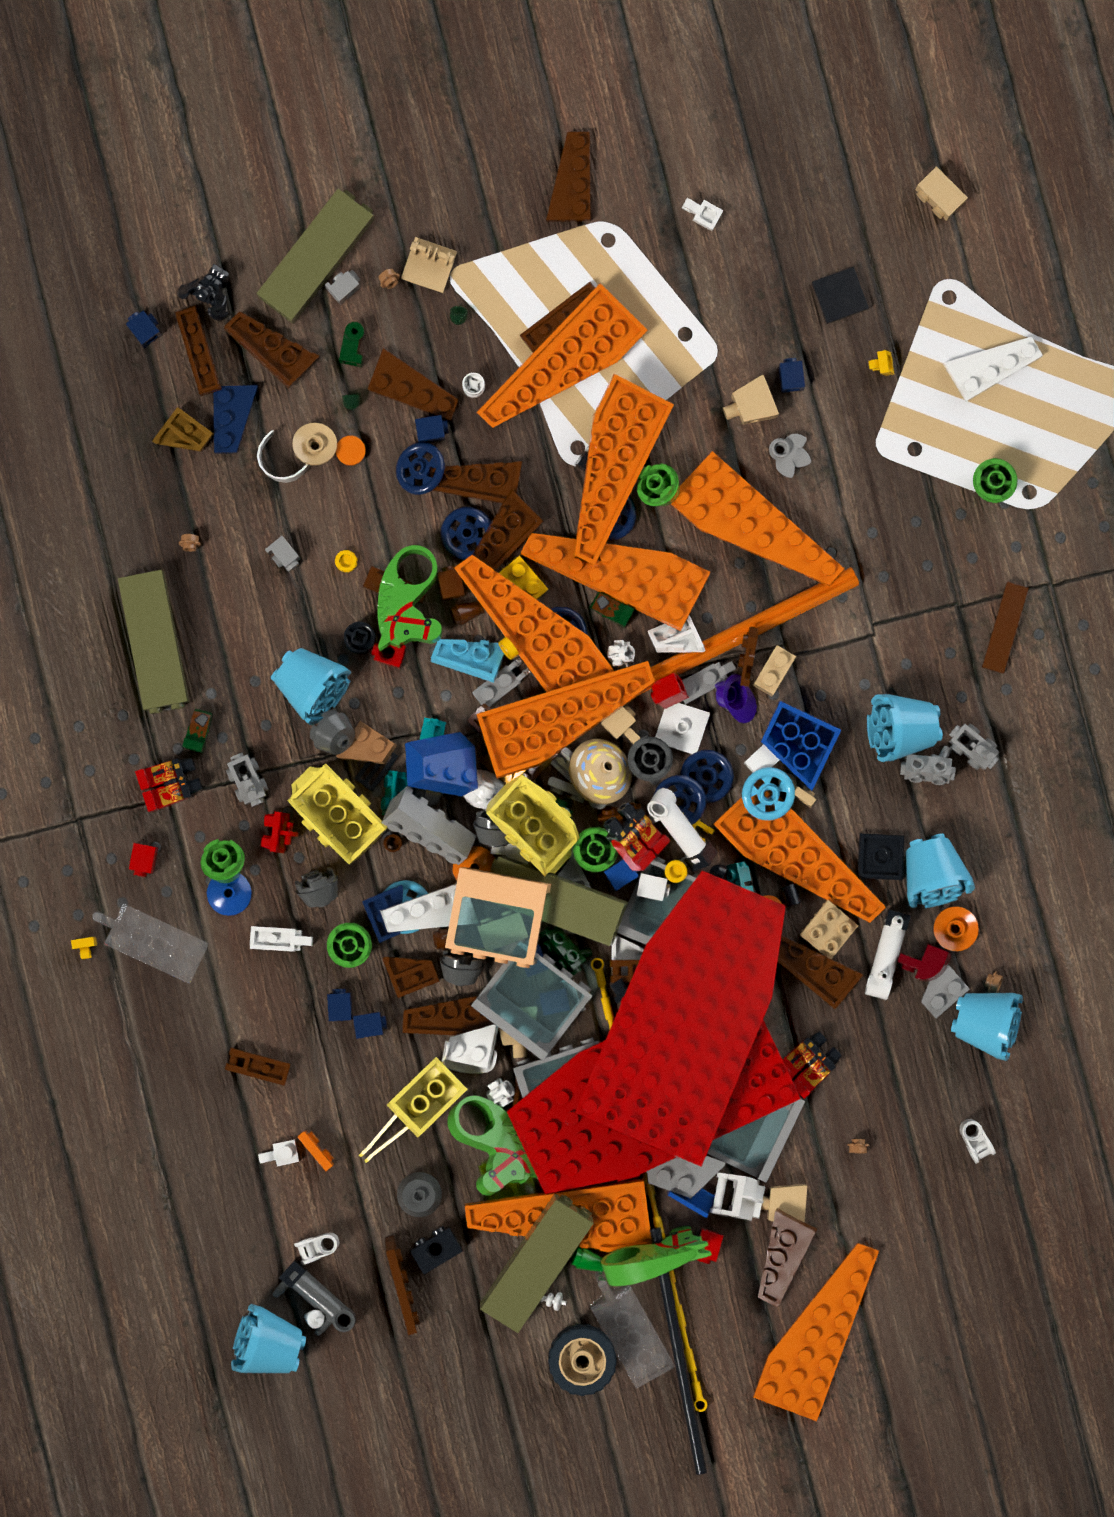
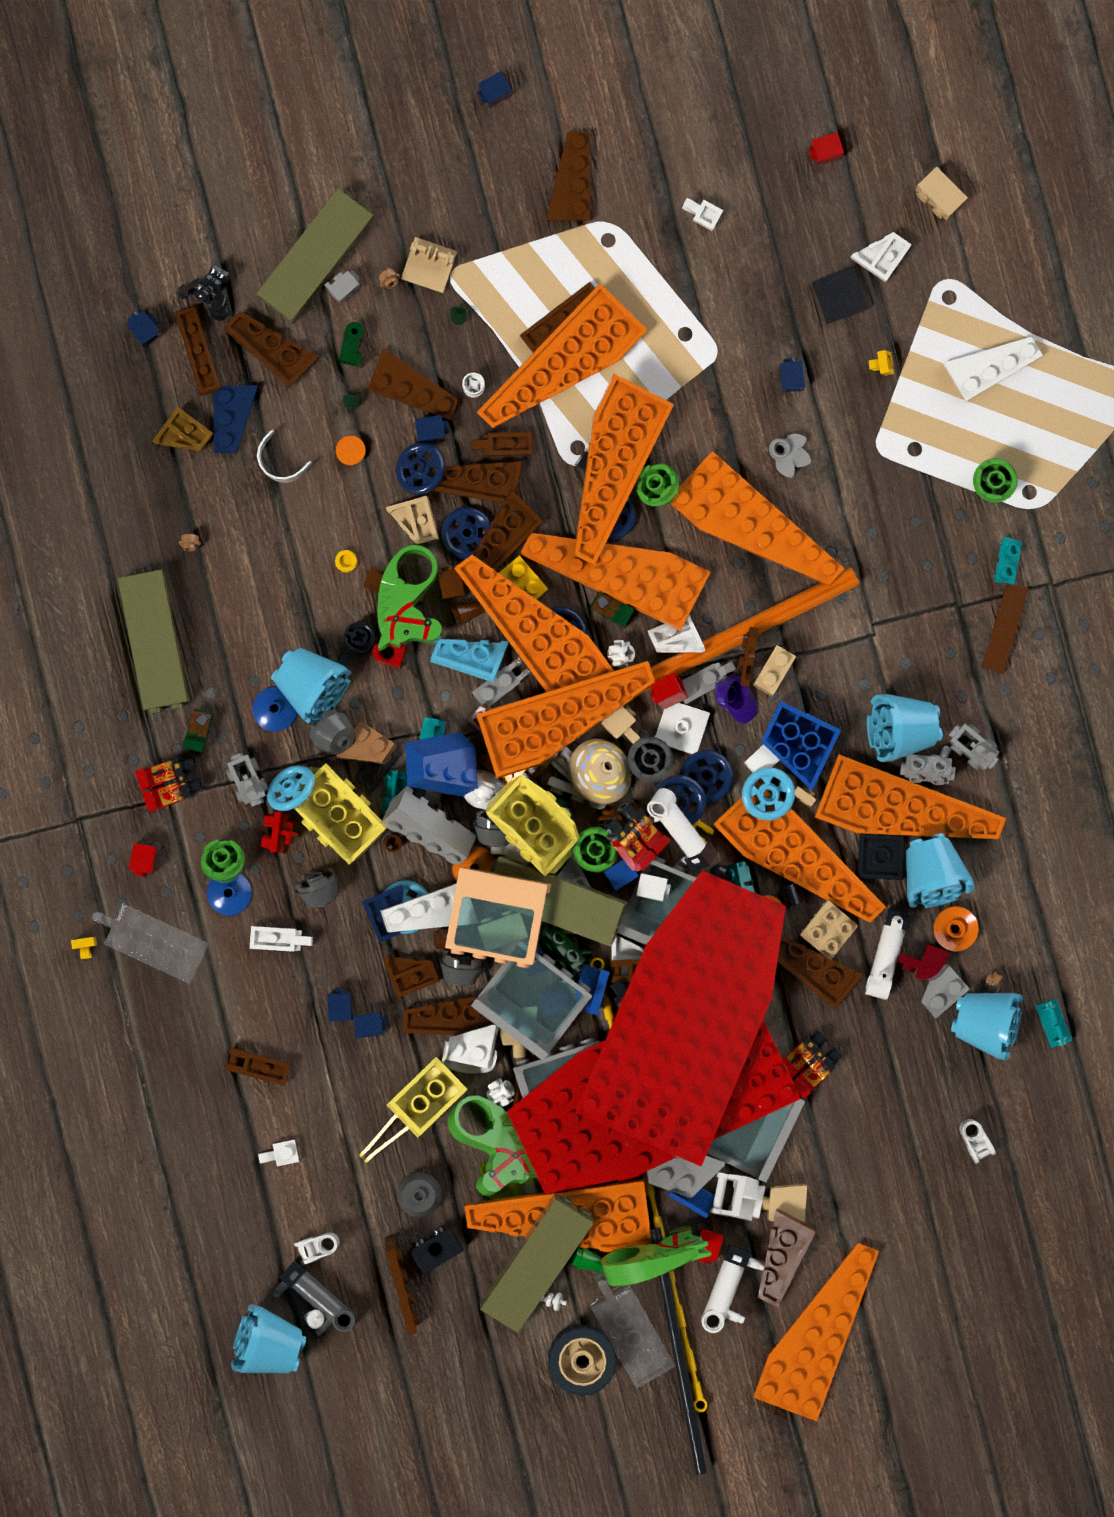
(273, 721): none -> blue dish
(283, 554): light grey brick -> none
(290, 788): none -> medium azure plate
(314, 434): tan dish -> none
(323, 1157): orange plate -> none
(349, 945): bright green cone -> none
(416, 519): none -> tan wing
(494, 90): none -> dark blue brick
(505, 444): none -> reddish brown hinge
(508, 648): yellow tile -> none
(596, 980): none -> blue panel
(676, 871): yellow tile -> none
(725, 1287): none -> white piece
(752, 403): tan torso -> none
(826, 149): none -> red brick
(858, 1146): medium nougat plate -> none
(881, 803): none -> orange wing
(883, 255): none -> white wing
(1008, 561): none -> teal hinge
(1053, 1023): none -> teal hinge

